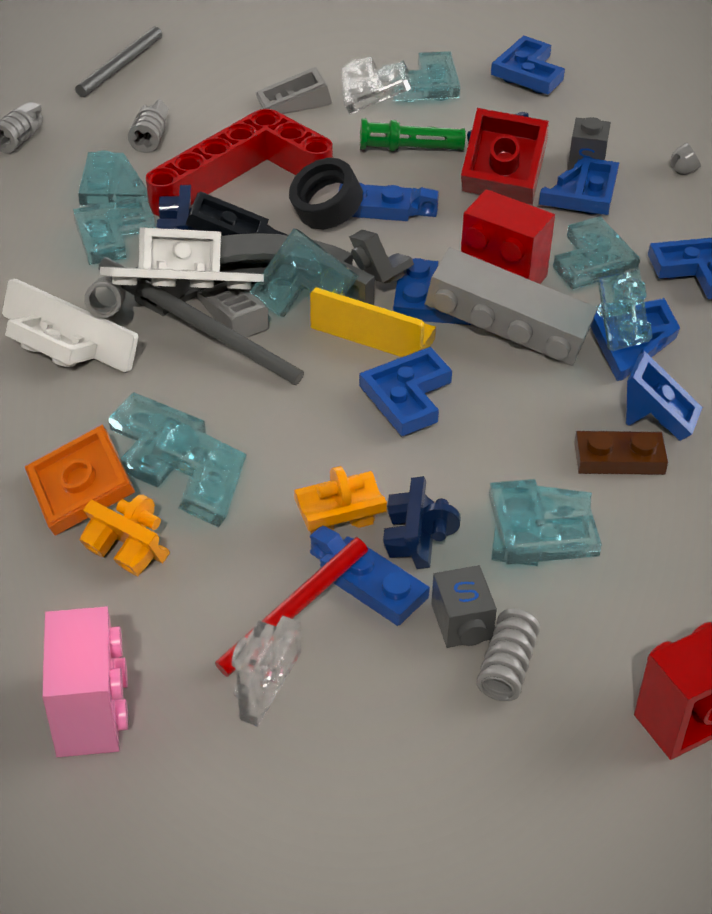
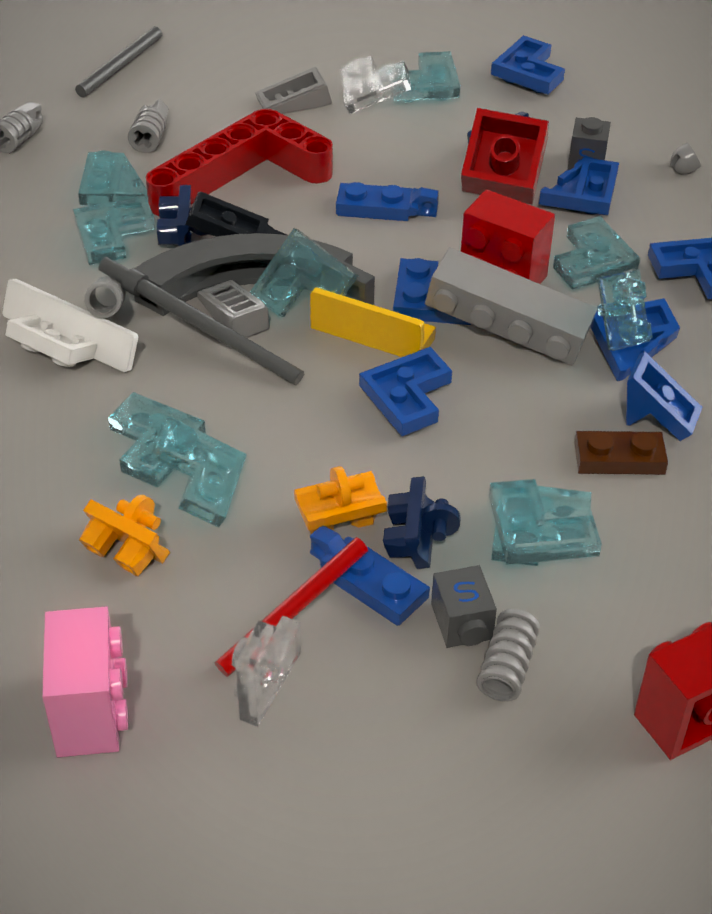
(74, 475): orange tile -> none
(180, 255): white bracket -> none
(317, 176): black tyre -> none
(372, 258): dark grey bracket -> none
(453, 137): green pin -> none

